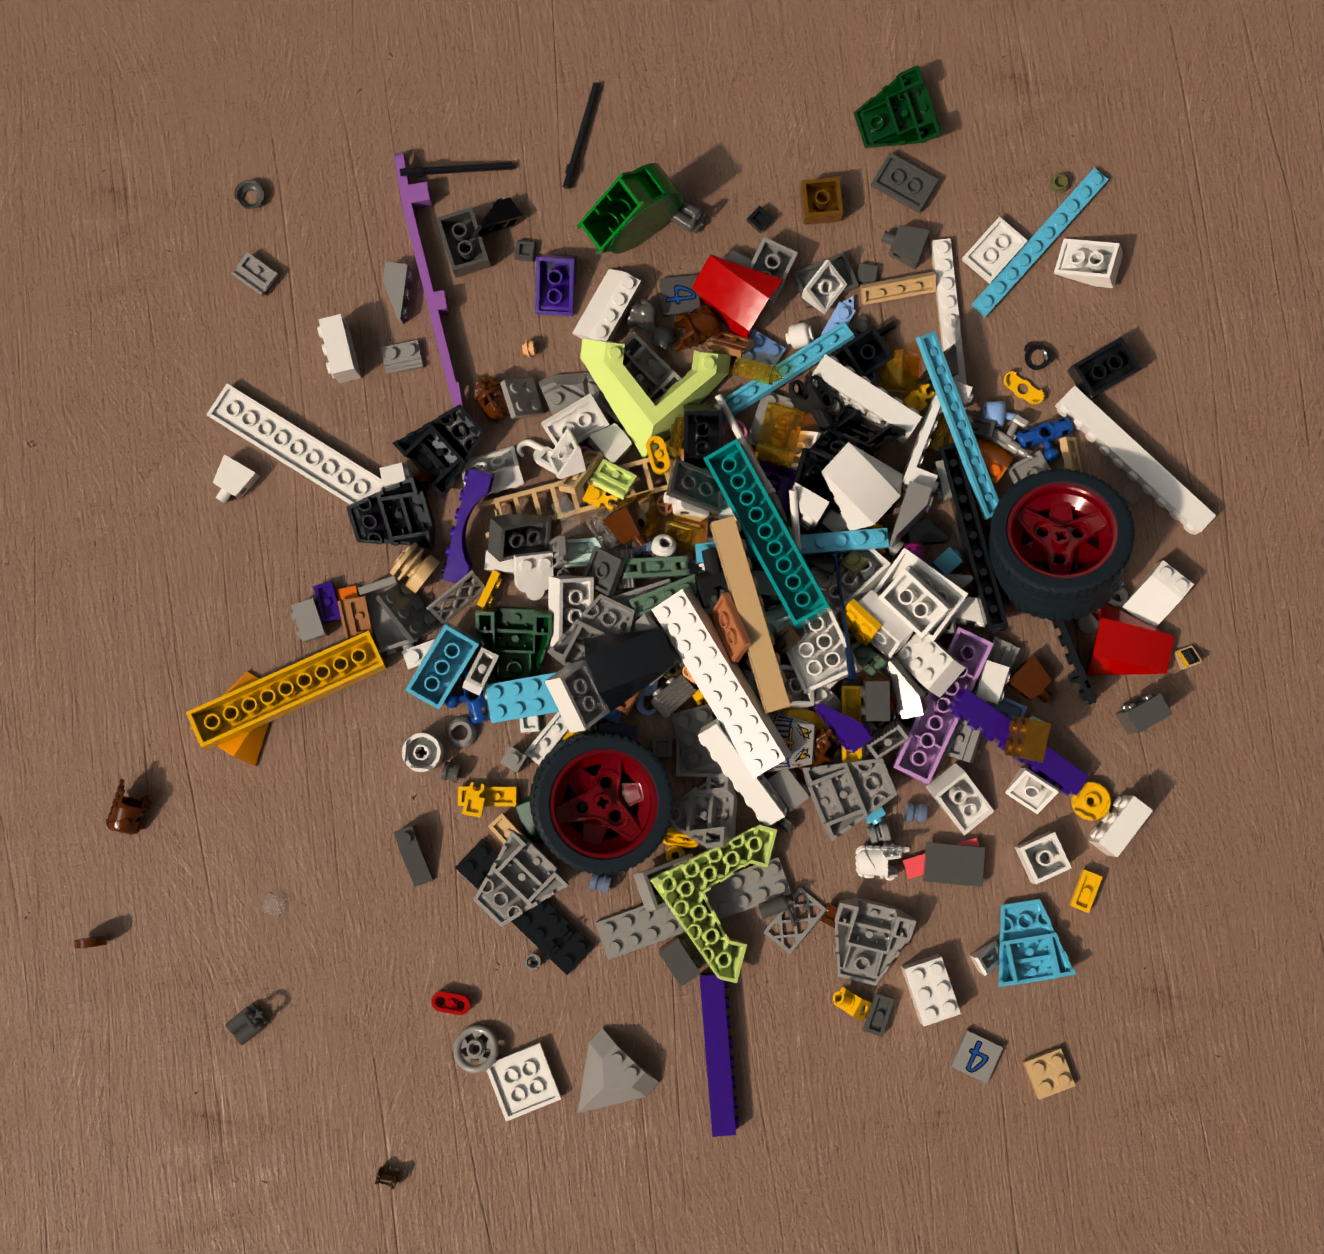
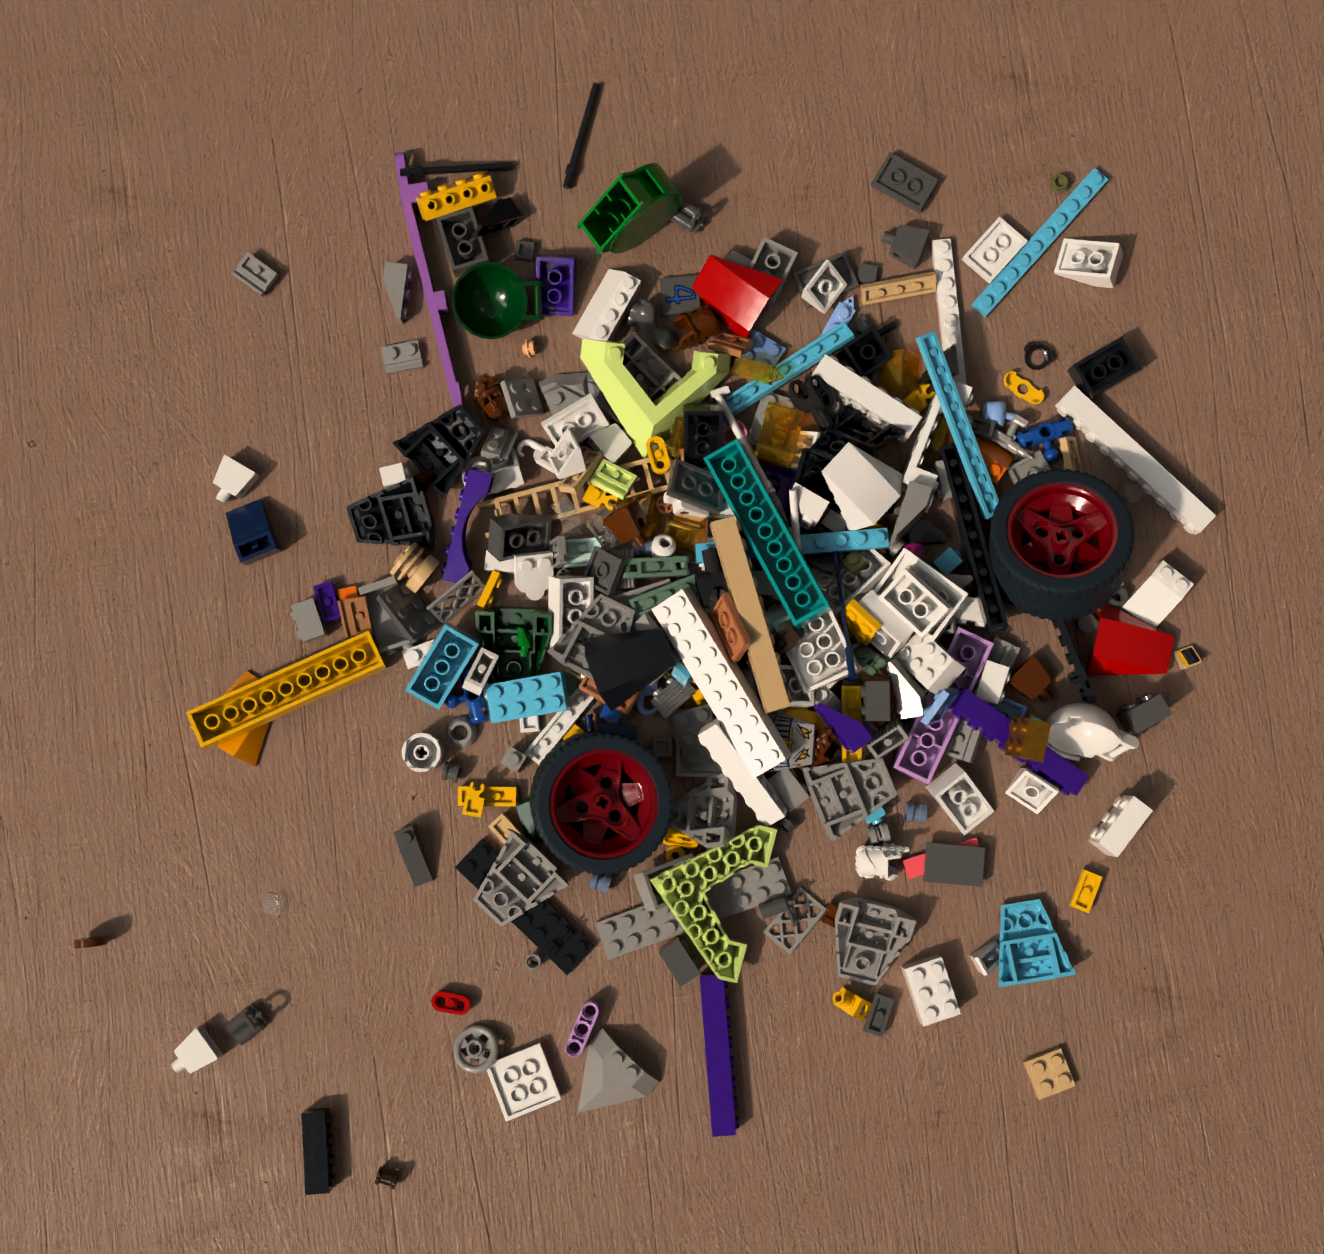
(127, 812): reddish brown helmet -> none
(196, 1051): none -> white torso
(246, 186): dark grey piece -> none
(252, 533): none -> dark blue slope
(293, 446): white plate -> none
(317, 1151): none -> black brick
(339, 348): white brick -> none
(456, 196): none -> yellow brick
(493, 300): none -> dark green windscreen
(499, 444): none -> light grey plate
(523, 642): none -> green bar
(577, 696): white brick -> none
(577, 1036): none -> lavender beam
(681, 674): none -> medium azure tile
(723, 390): none -> white tile
(759, 219): black plate -> none
(799, 335): white head -> none
(821, 200): pearl gold brick -> none
(899, 113): dark green wedge -> none
(943, 700): none -> medium blue plate
(976, 1056): light grey tile -> none
(1043, 857): white brick -> none
(1085, 732): none -> white windscreen
(1100, 805): yellow plate -> none

